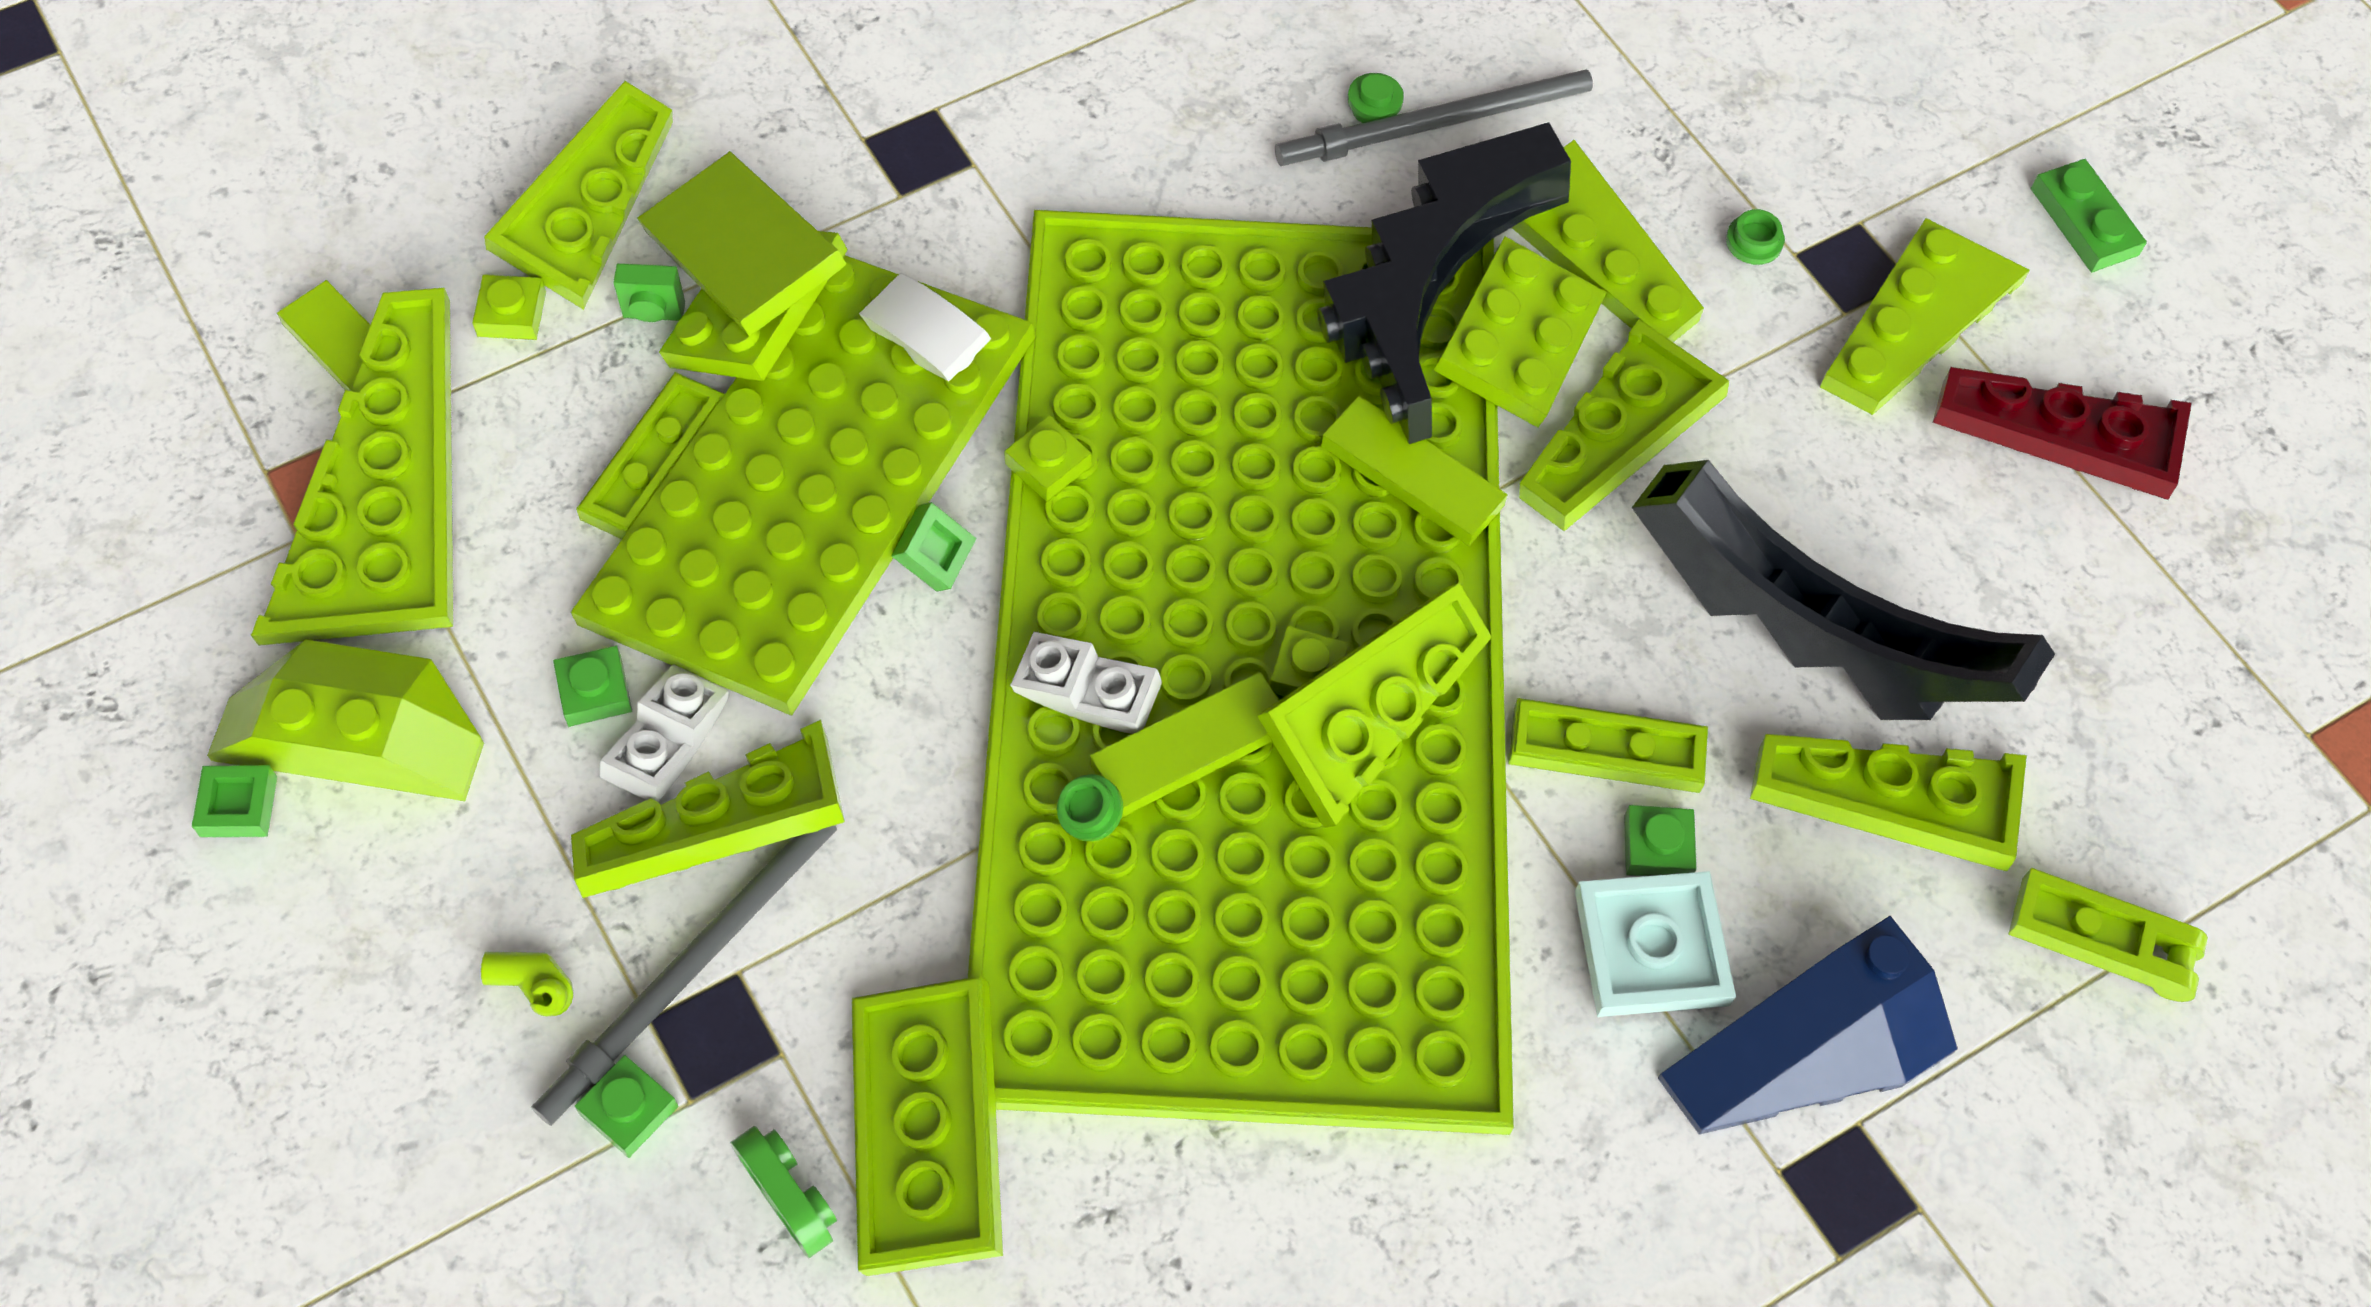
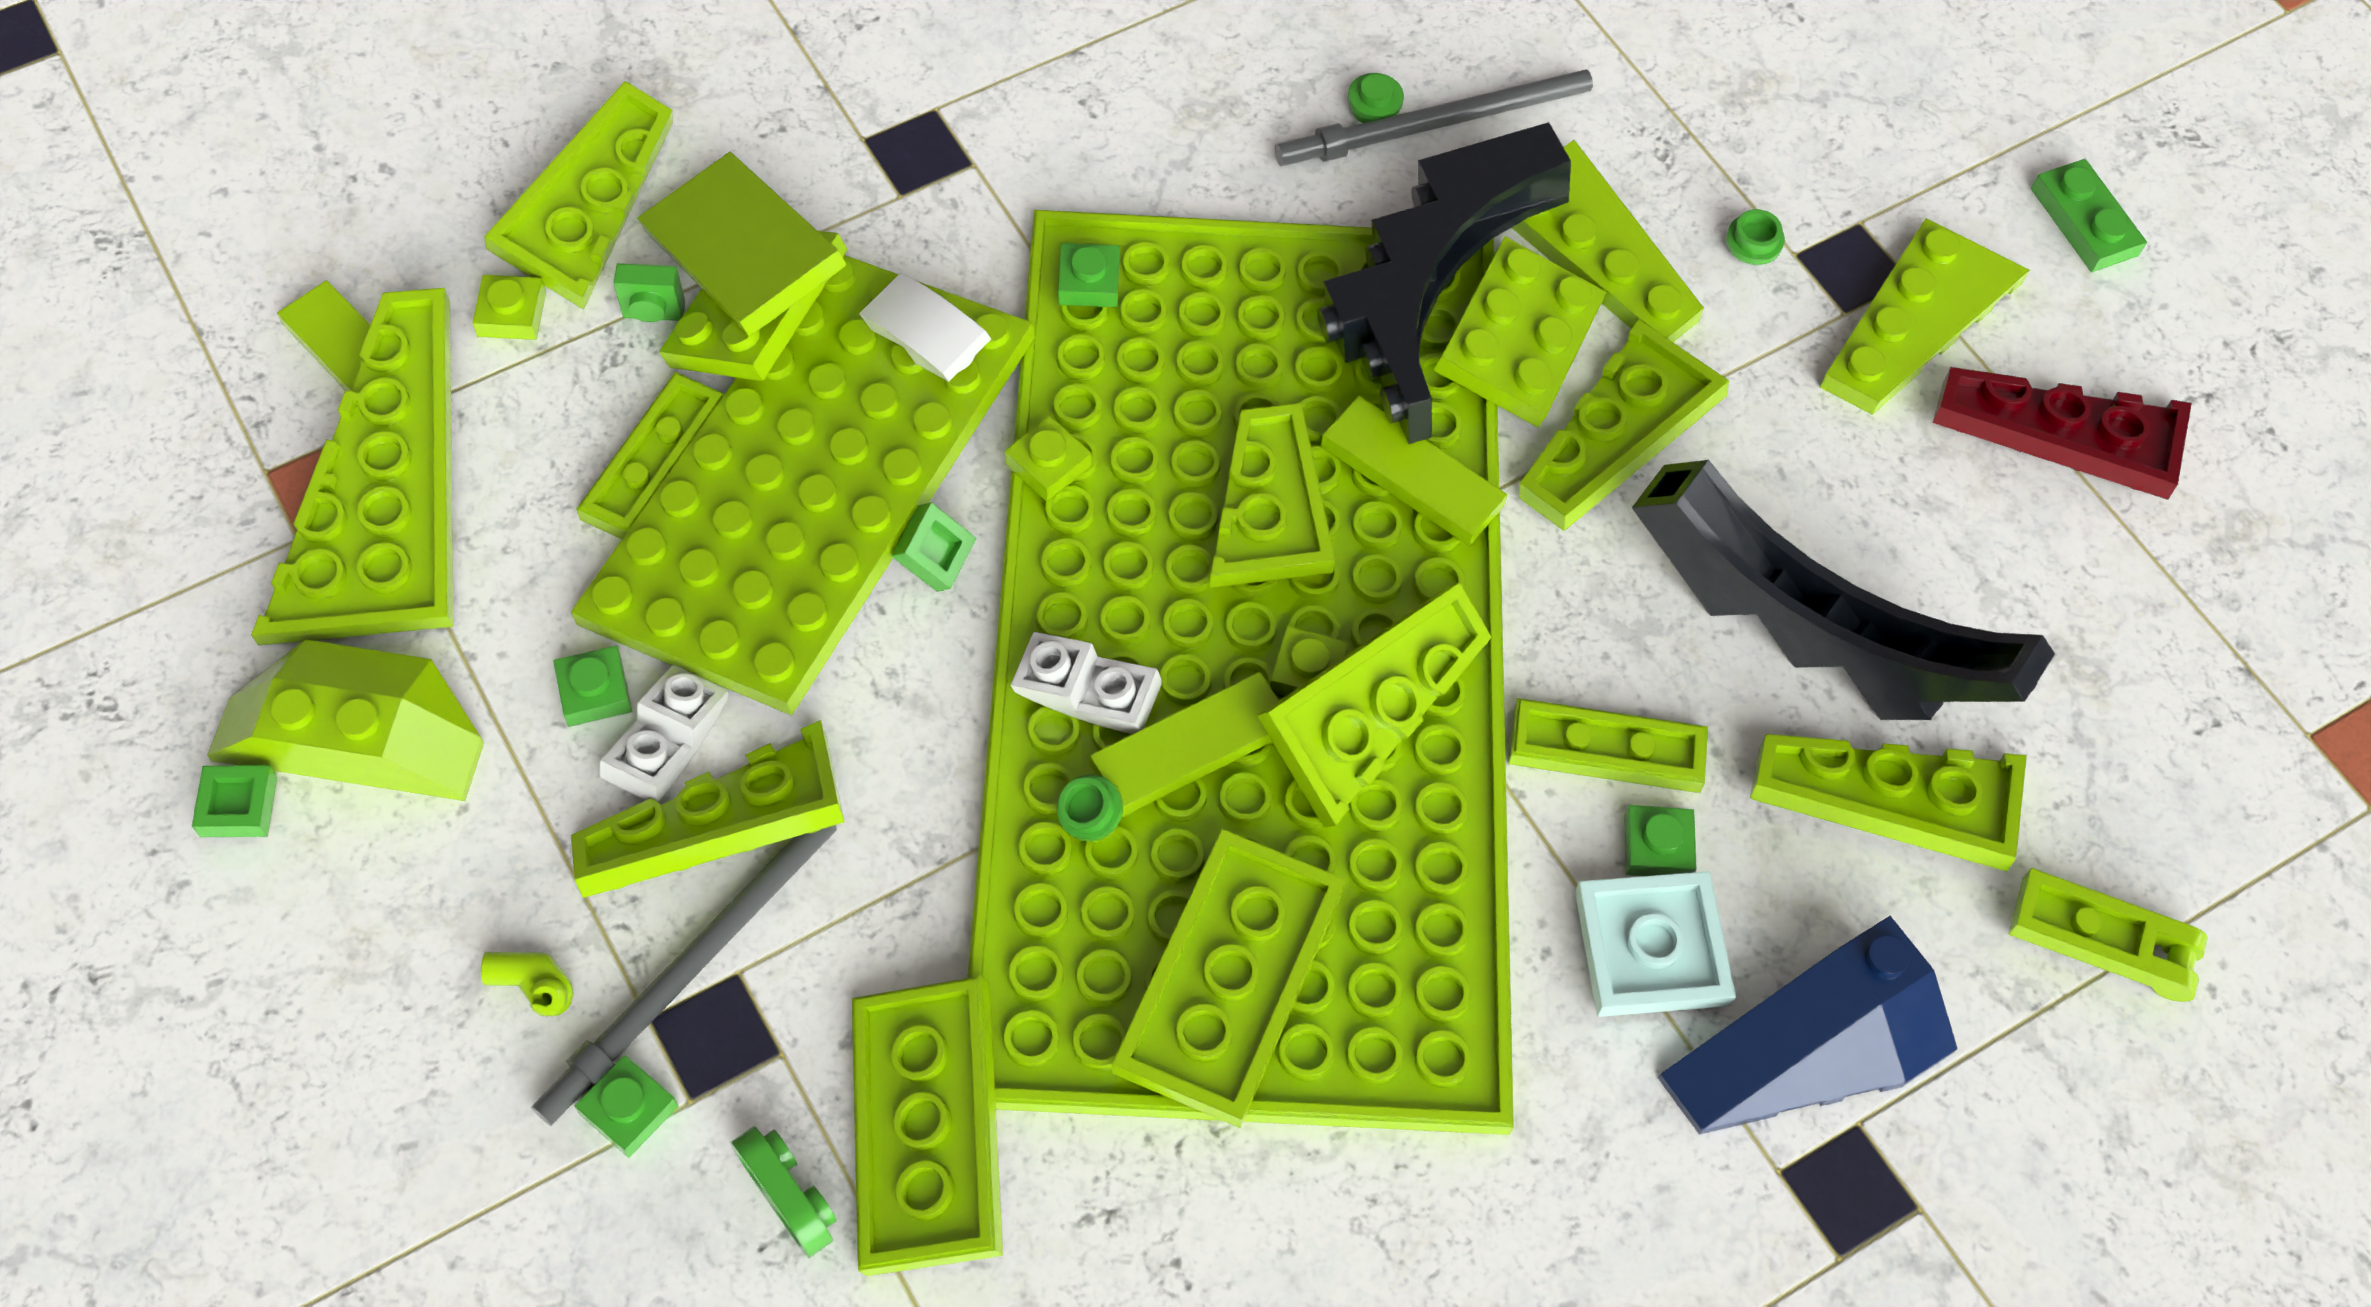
(1089, 275): none -> bright green plate
(1229, 978): none -> lime plate
(1272, 504): none -> lime wing

